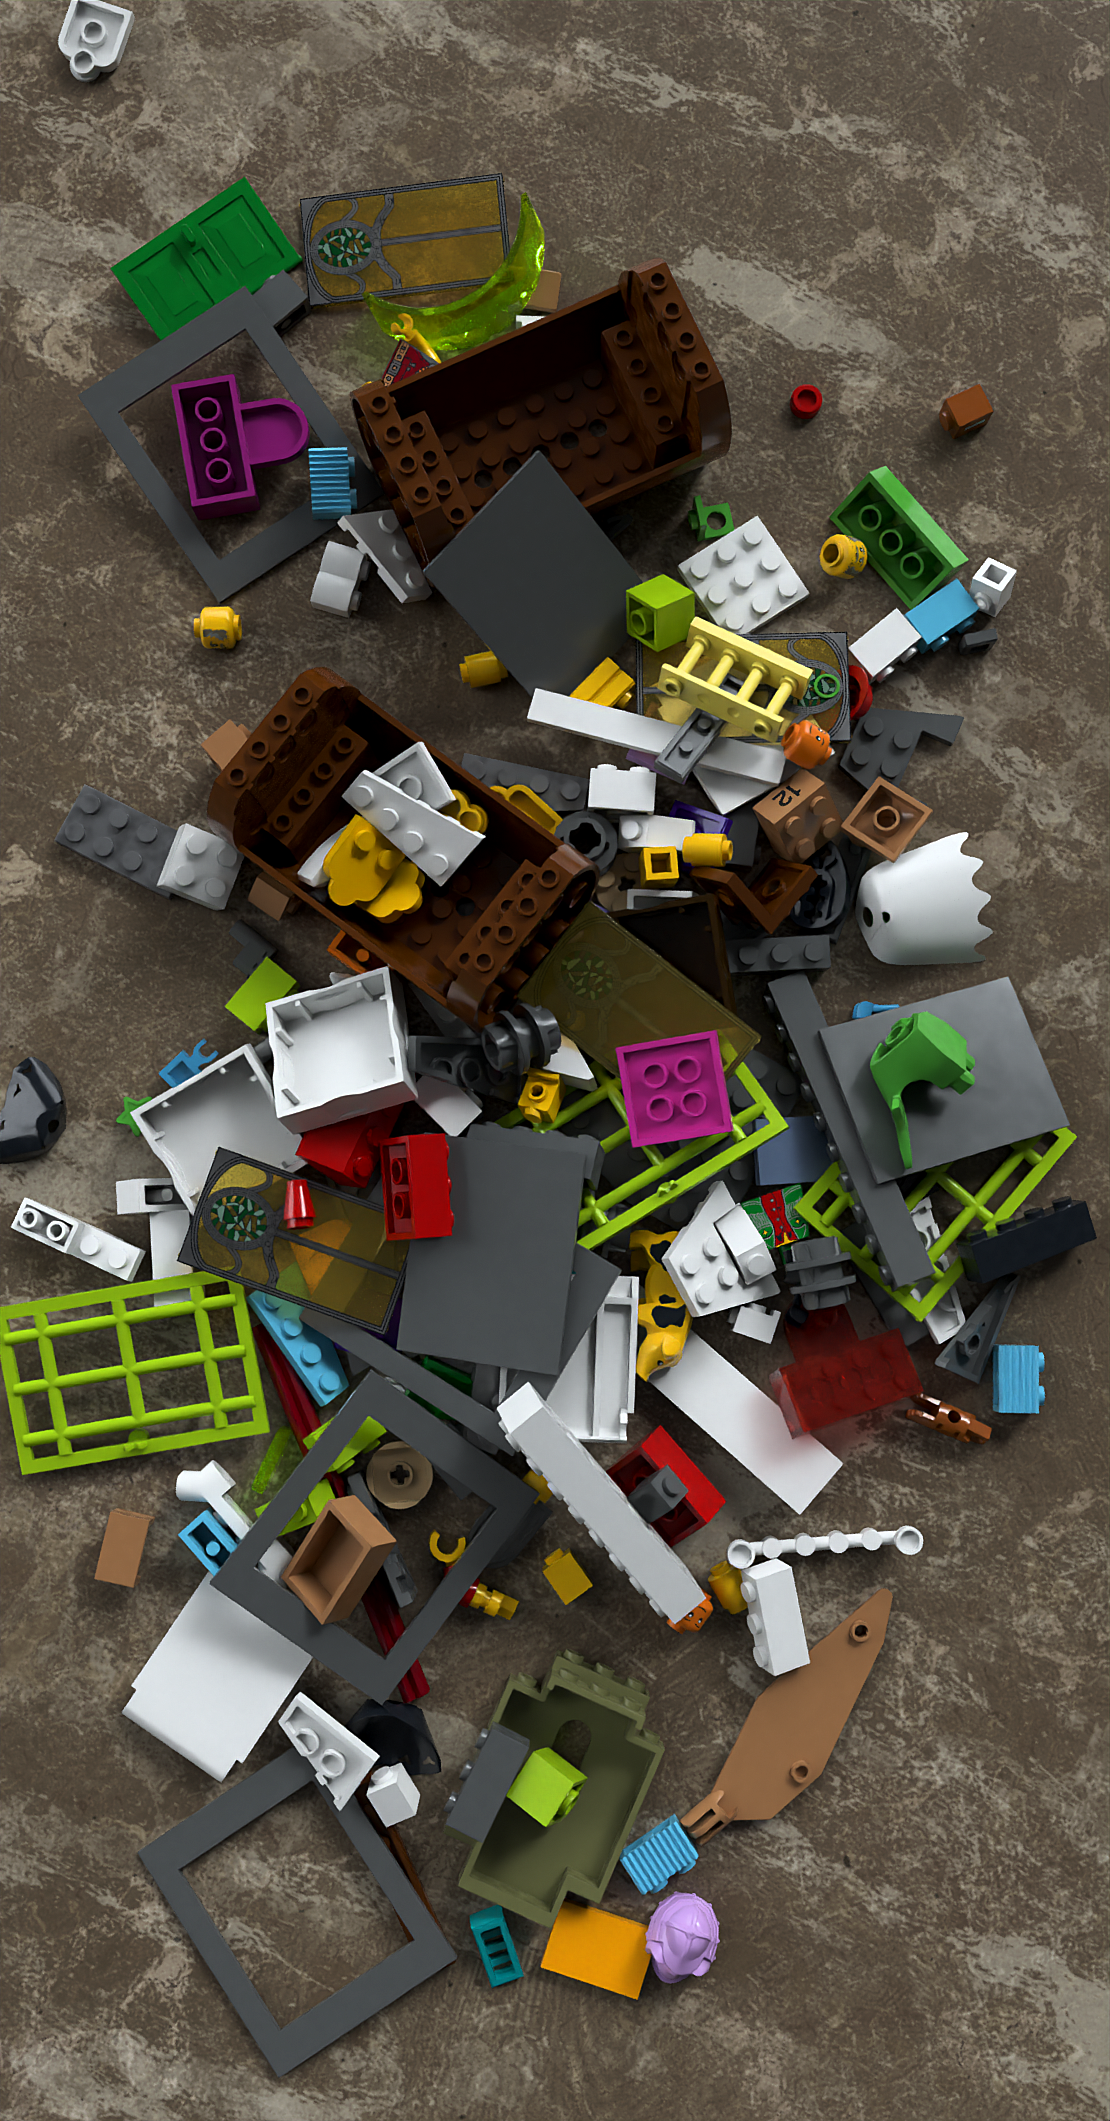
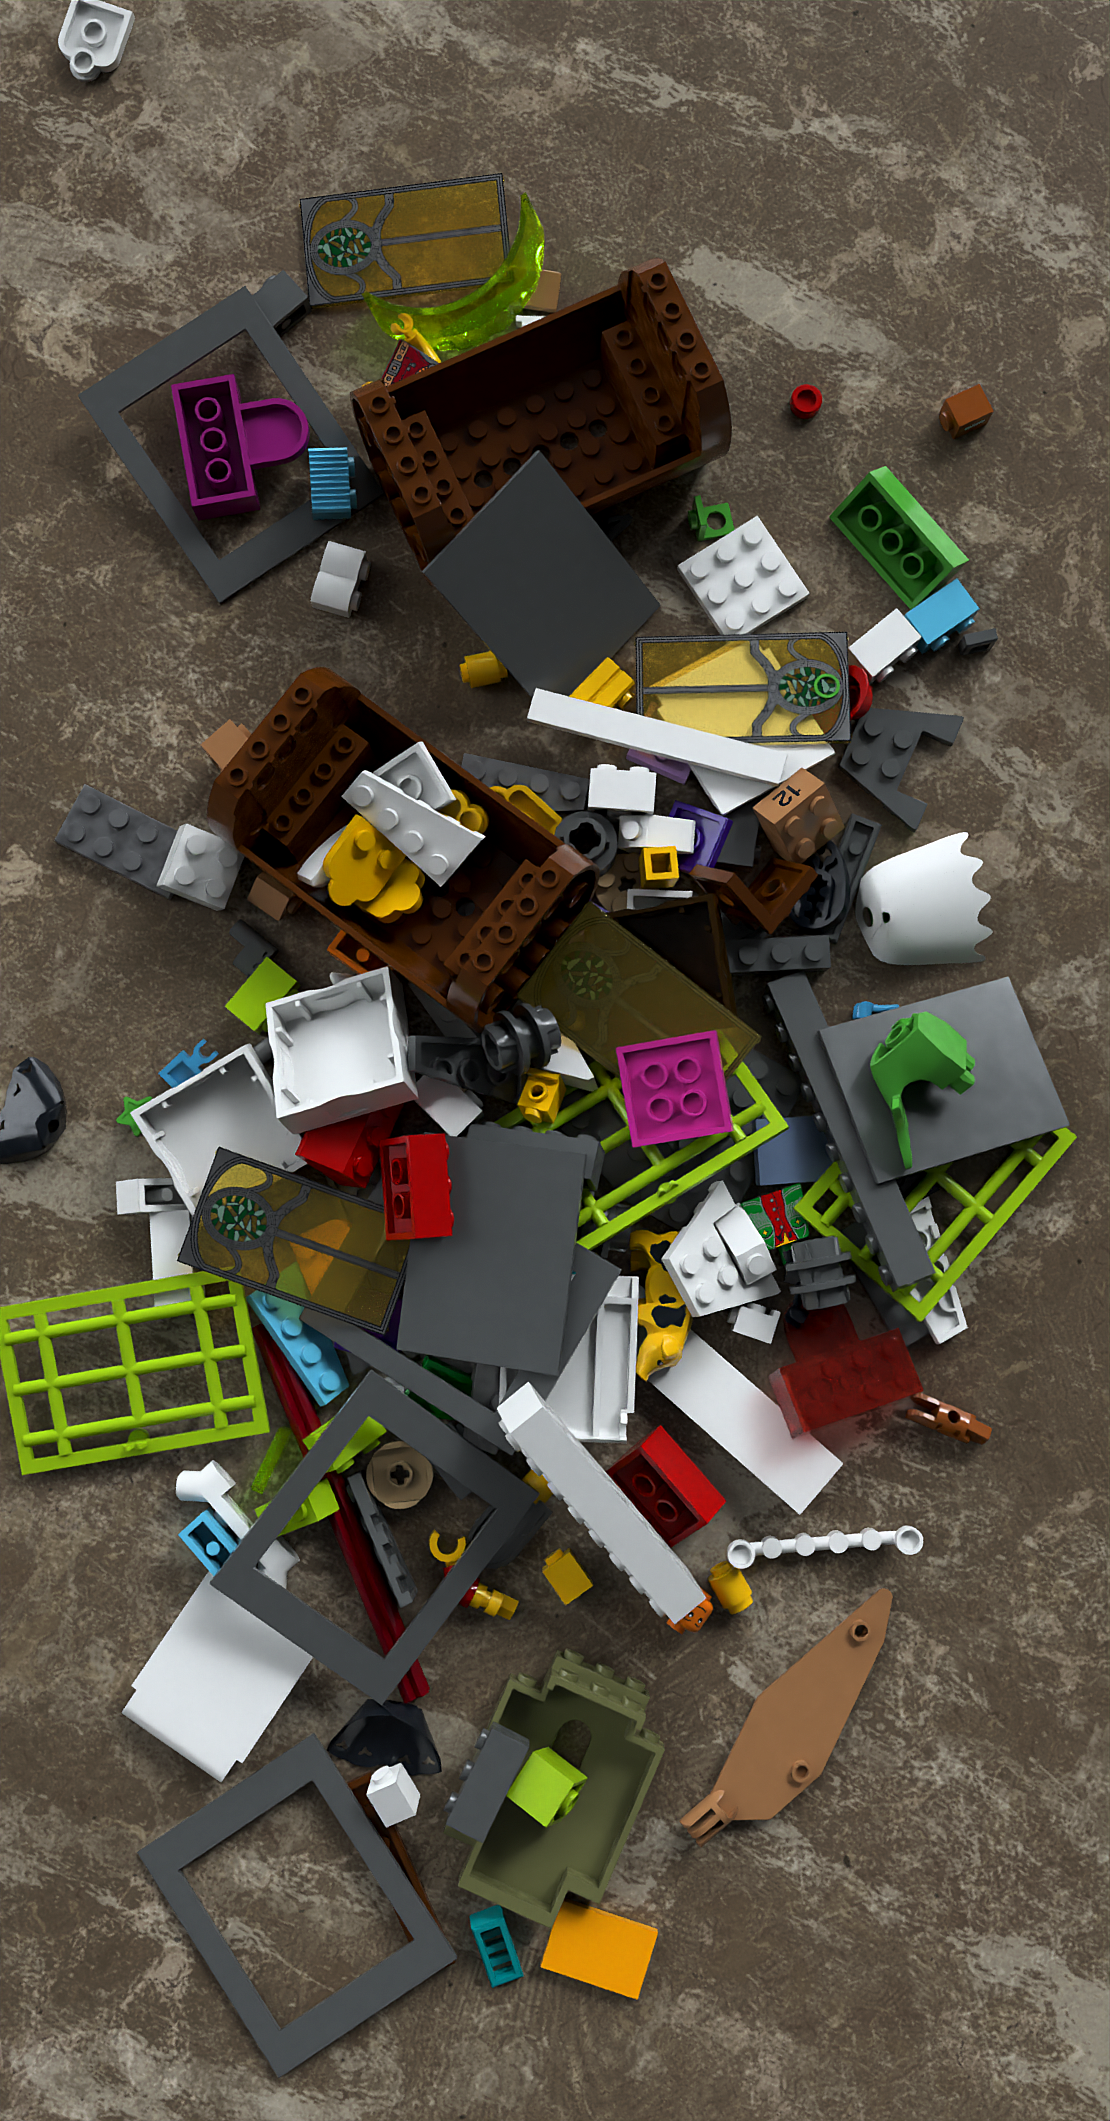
(78, 1239): white slope -> none
(123, 1547): medium nougat panel -> none
(205, 259): green door -> none
(218, 627): yellow head -> none
(298, 1208): red cone -> none
(332, 1749): white wing -> none
(338, 1559): medium nougat piece -> none
(388, 547): white wing -> none
(657, 1494): dark grey brick -> none
(659, 612): lime head -> none
(659, 1855): medium azure brick -> none
(682, 1937): lavender head -> none
(694, 738): dark grey tile -> none
(707, 850): yellow brick -> none
(743, 656): light yellow fence -> none
(774, 1617): white brick -> none
(806, 744): orange head -> none
(843, 556): yellow head -> none
(885, 820): medium nougat slope -> none
(973, 1343): dark grey wing -> none
(992, 586): white brick -> none
(1017, 1378): medium azure brick -> none
(1026, 1240): black brick -> none

